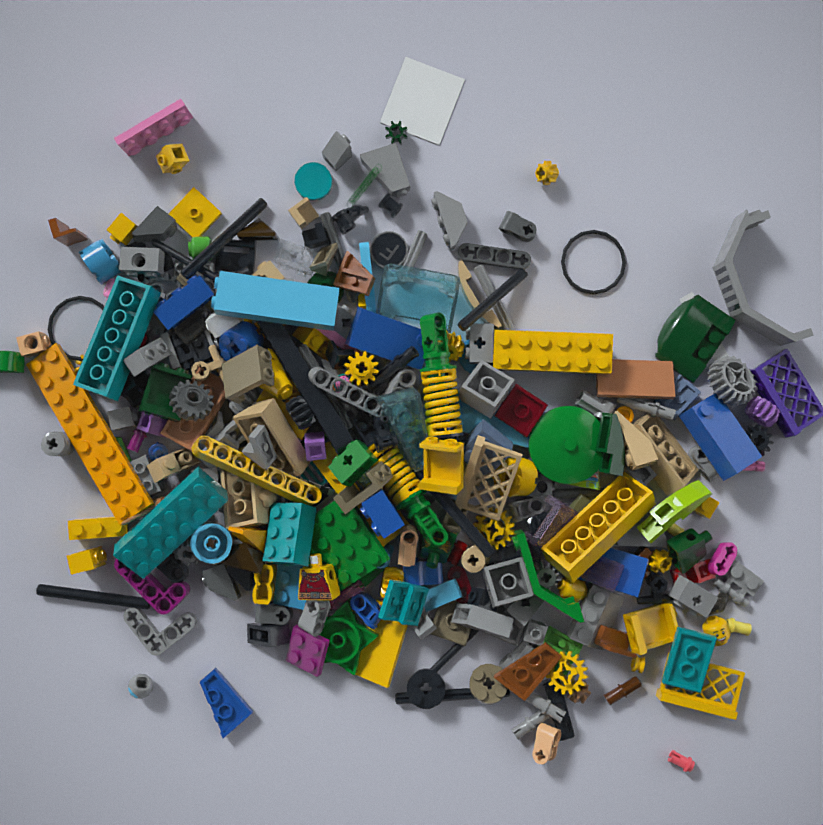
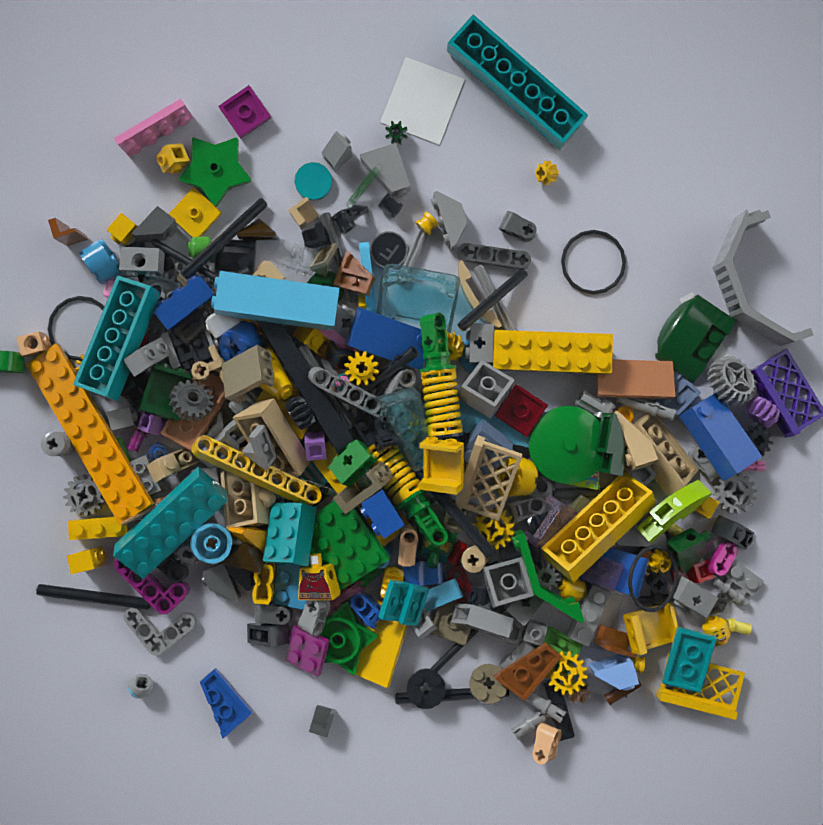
(82, 501): none -> light grey gear
(218, 182): none -> green plate
(244, 112): none -> magenta plate
(322, 720): none -> dark grey panel
(427, 223): none -> yellow wheel
(516, 82): none -> teal brick
(616, 671): none -> light blue slope
(631, 577): none -> black piece
(681, 761): coral pin -> none
(732, 532): none -> black slope
(737, 499): none -> light grey gear

